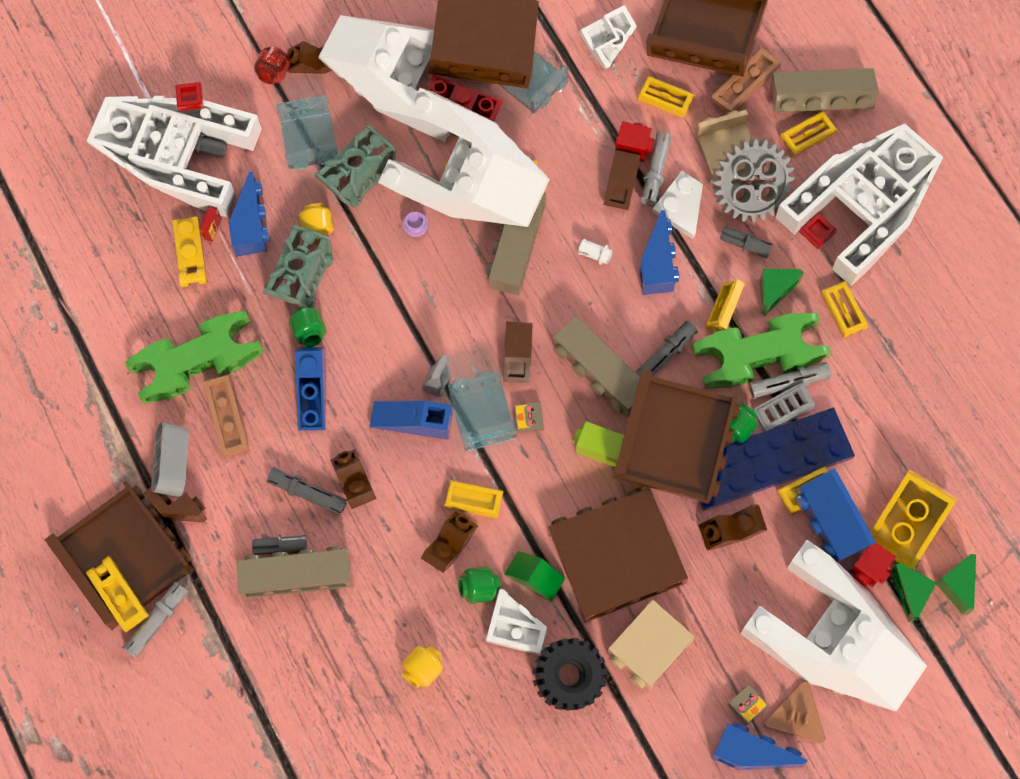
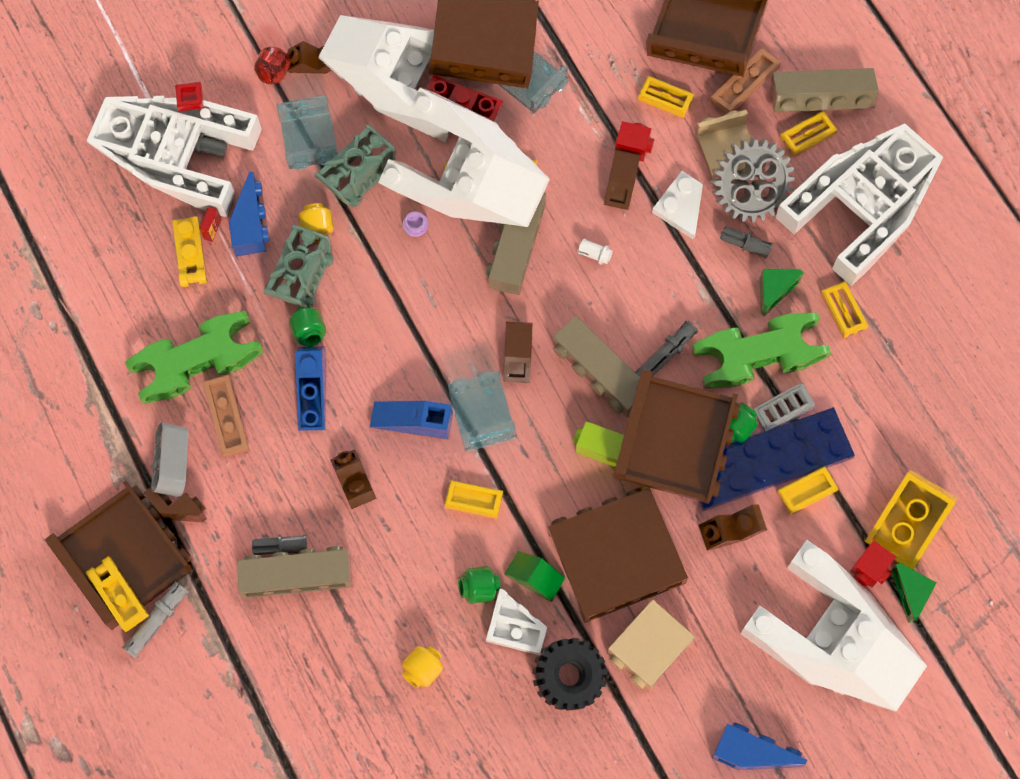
(296, 486): dark grey pin -> none
(437, 376): light grey slope -> none
(450, 542): reddish brown slope -> none
(528, 417): dark tan tile -> none
(608, 35): white slope -> none
(653, 178): light grey pin -> none
(656, 265): blue slope -> none
(724, 305): yellow tile -> none
(748, 704): dark tan tile -> none
(798, 715): nougat piece -> none
(818, 230): red tile -> none
(819, 373): light grey pin -> none
(833, 516): blue slope -> none
(960, 584): green slope -> none

